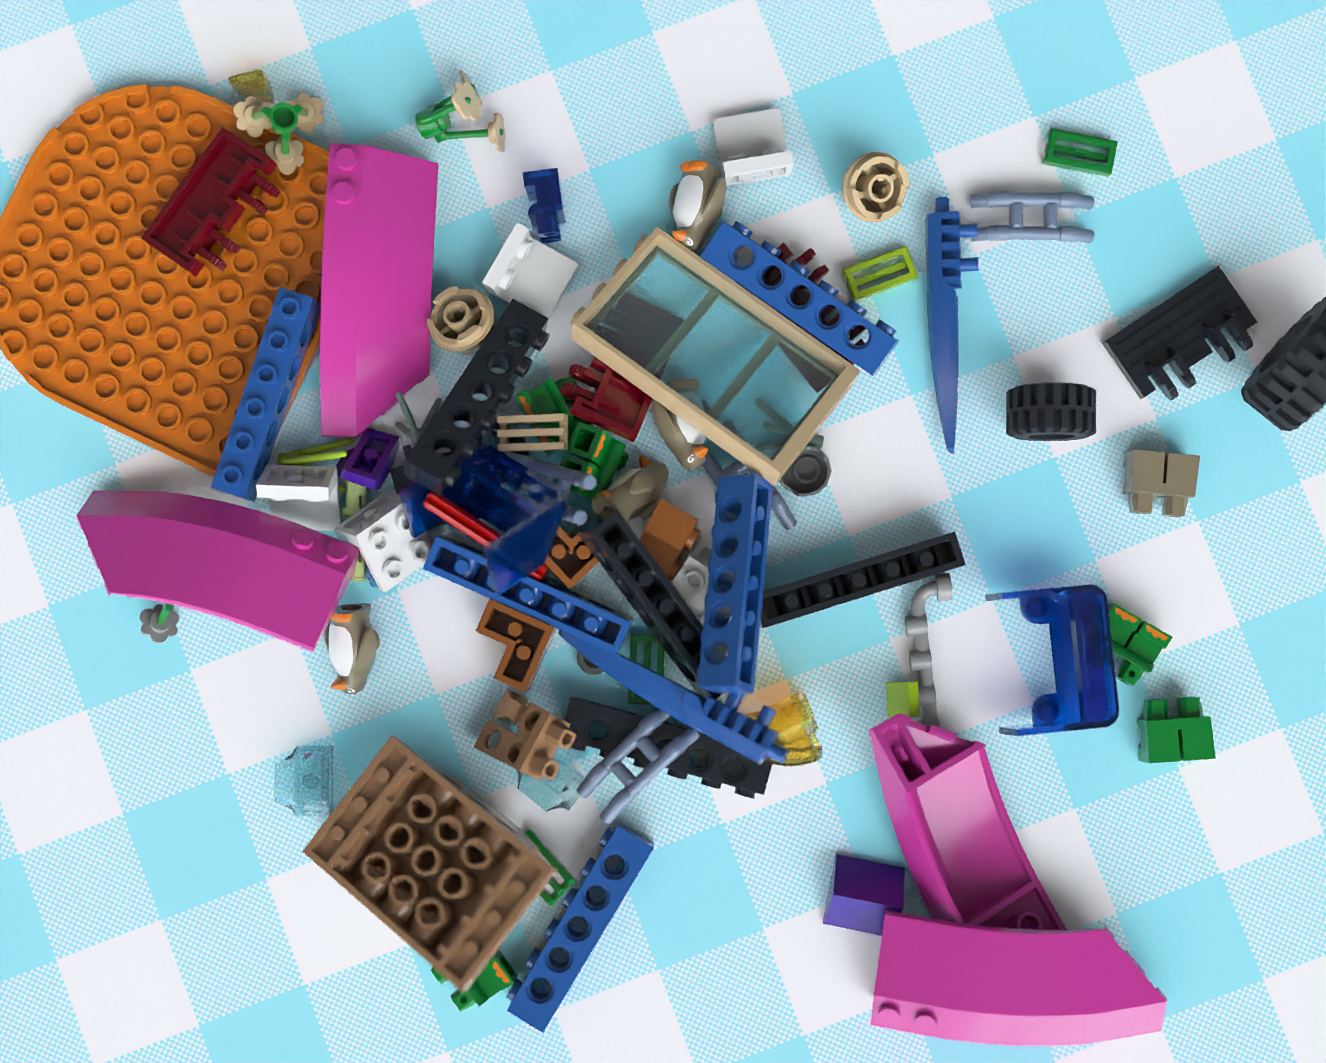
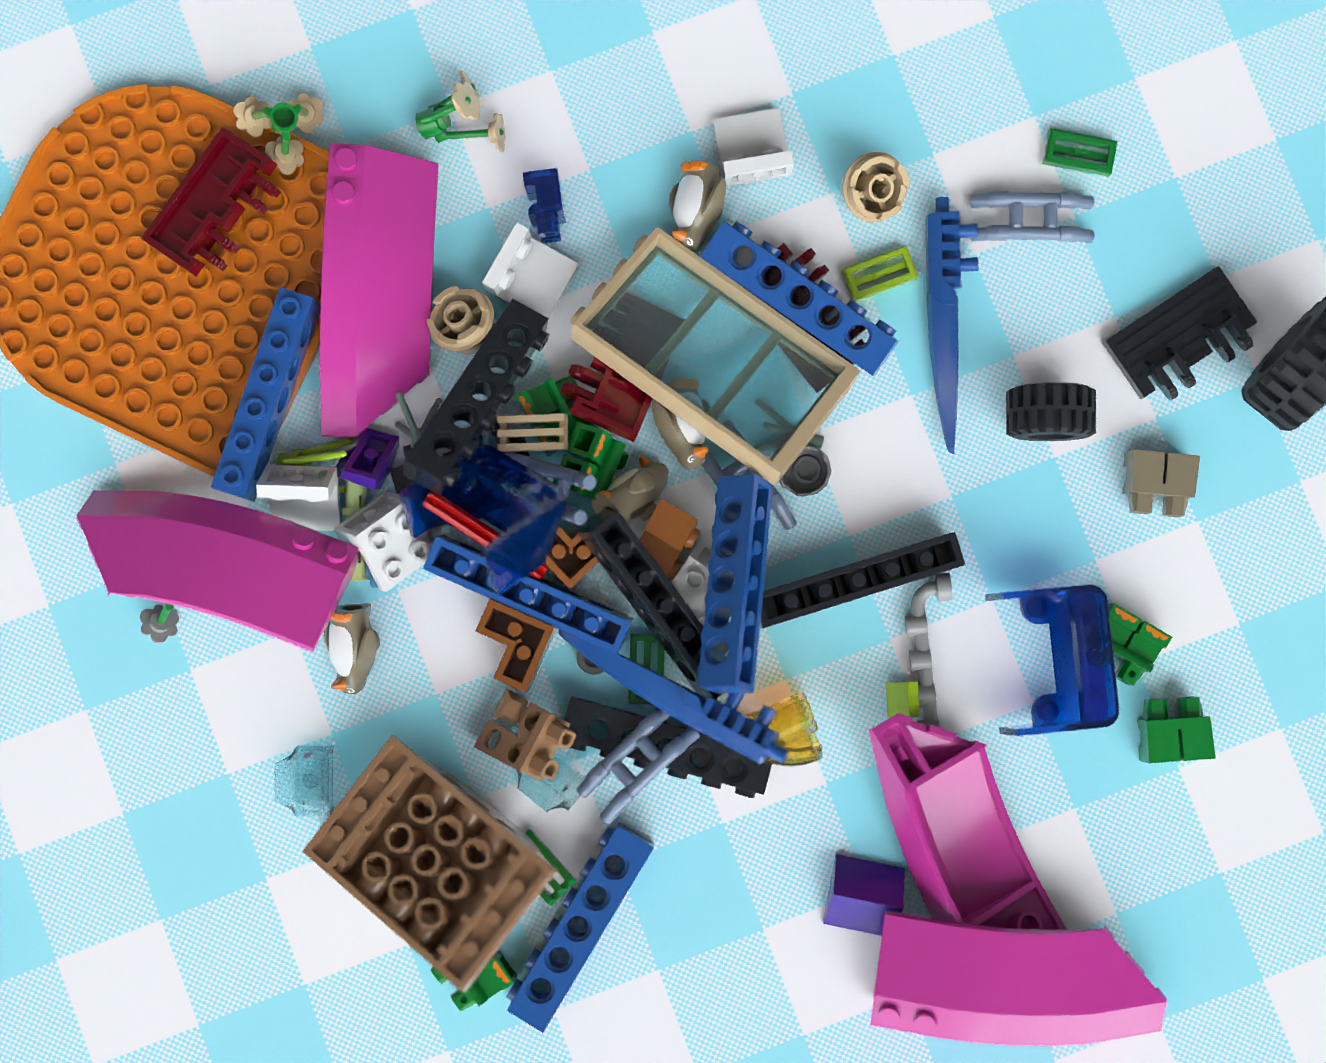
(253, 84): clear yellow slope -> none

